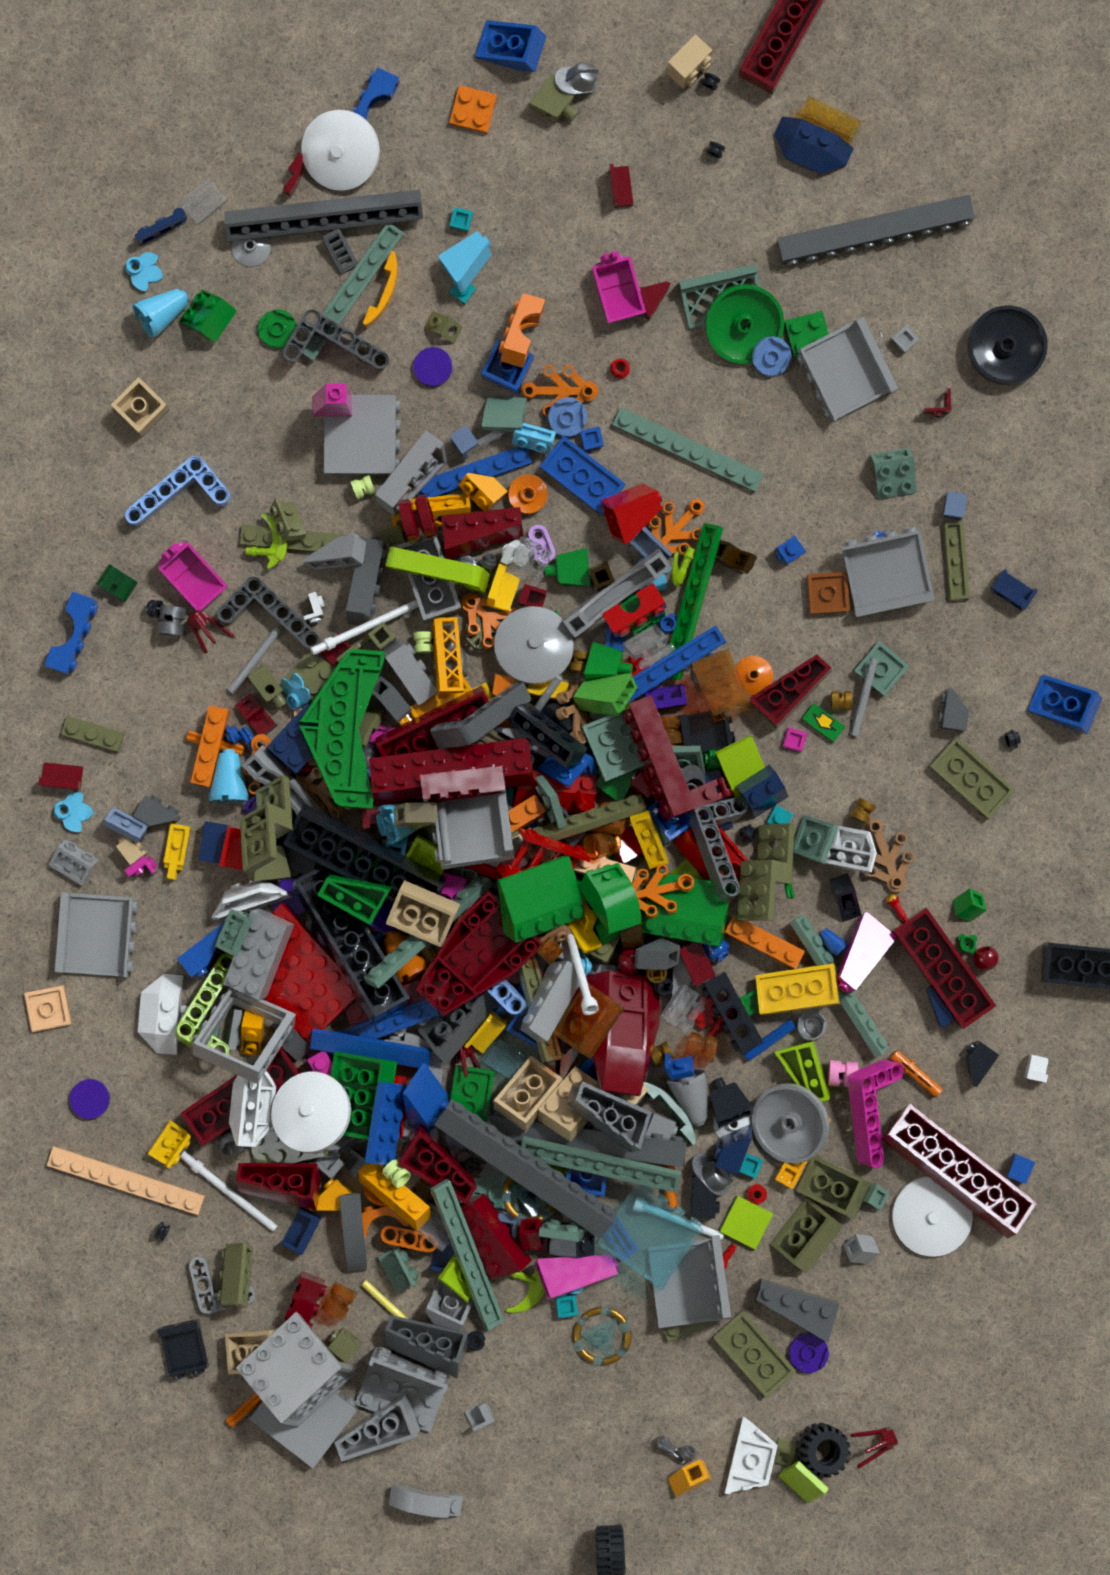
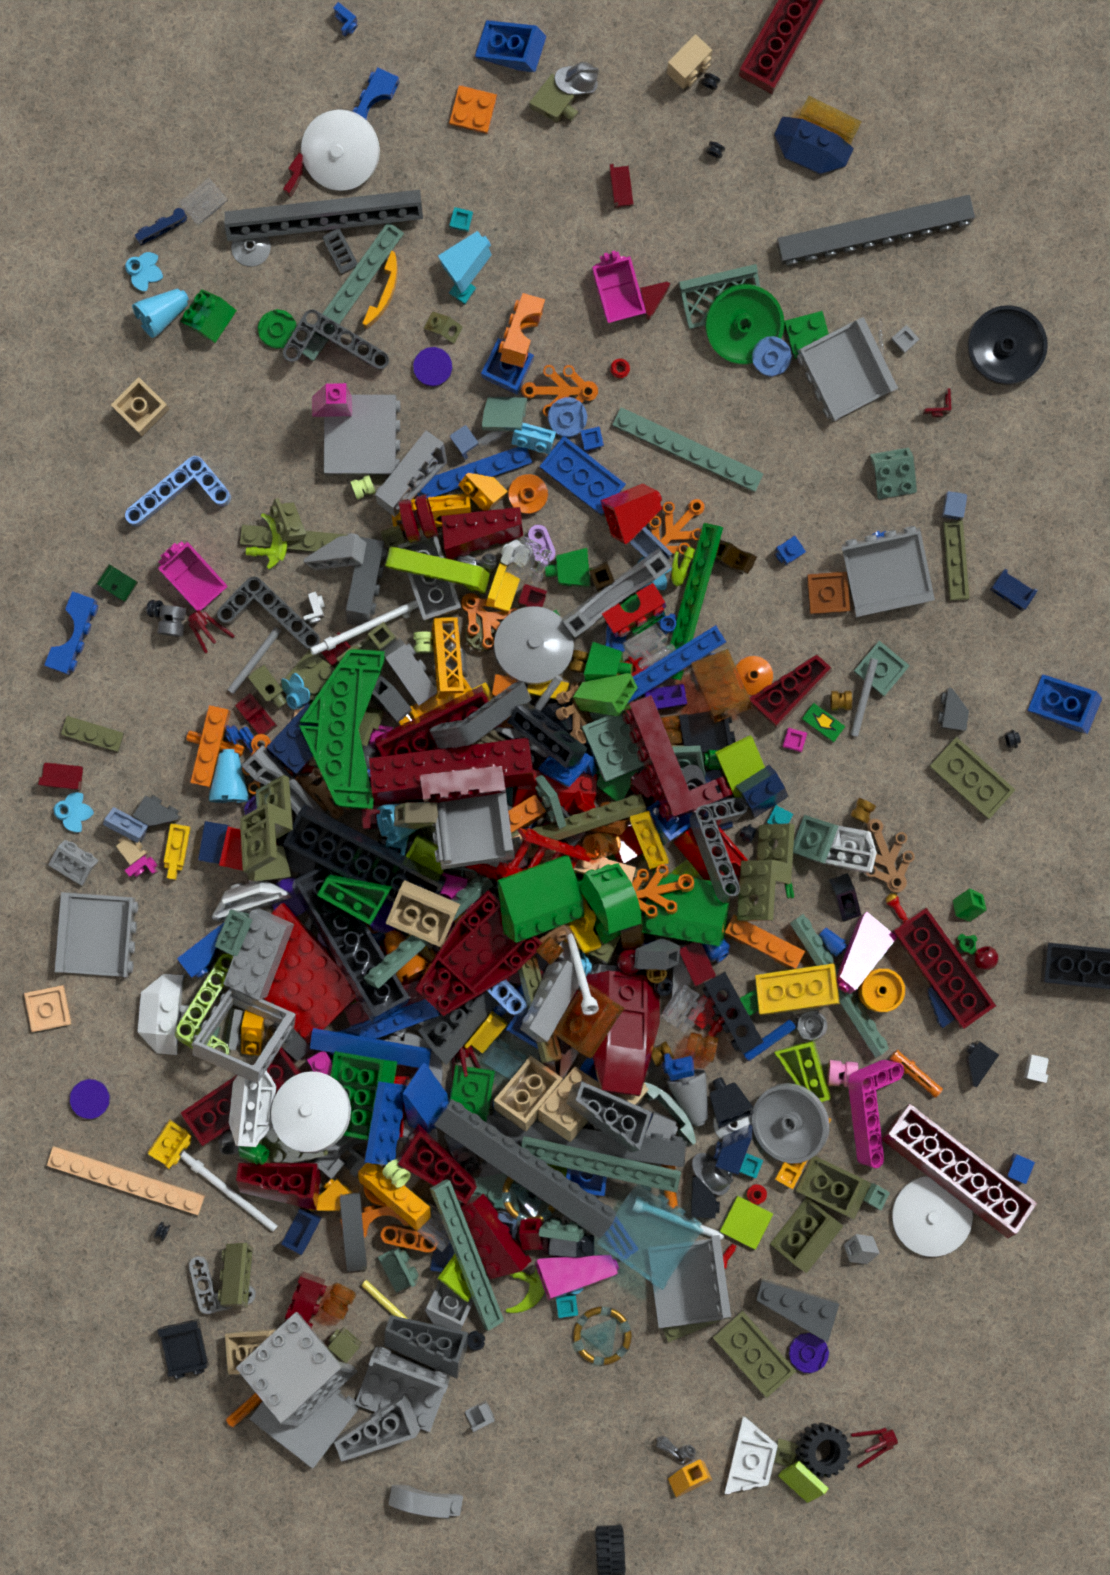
(256, 1154): none -> green brick
(344, 15): none -> blue bracket
(881, 1002): none -> light orange wheel

